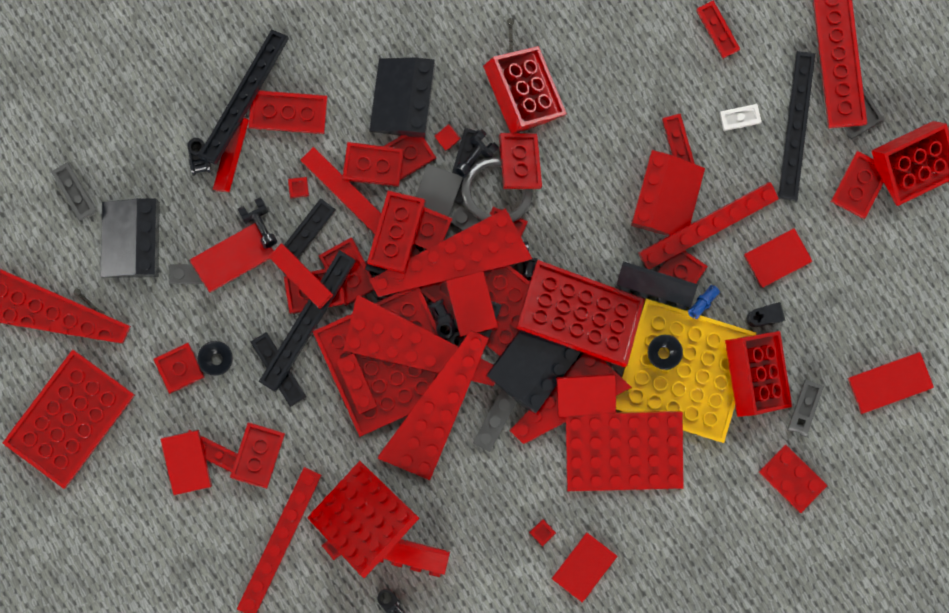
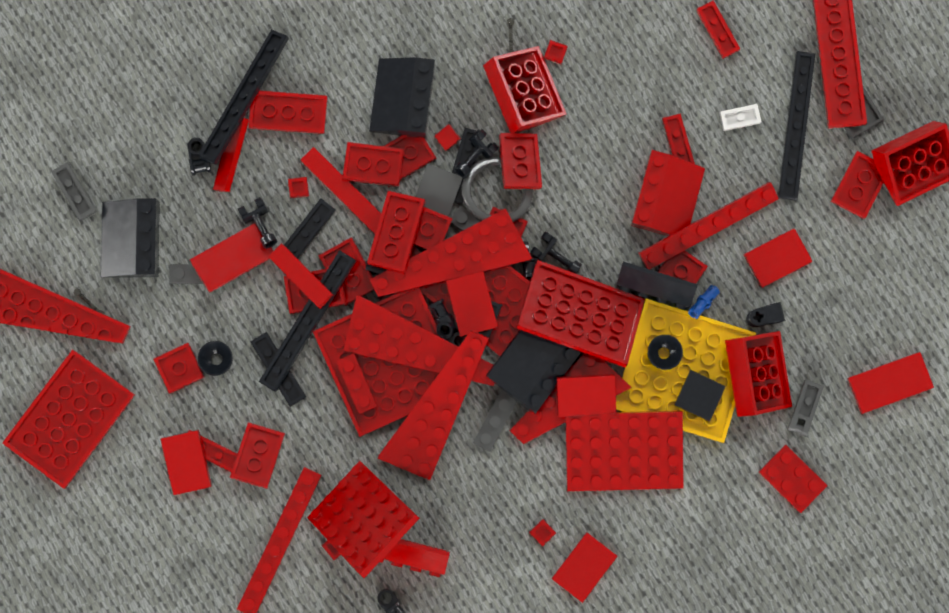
(555, 52): none -> red tile
(572, 266): none -> black bar
(699, 395): none -> black tile

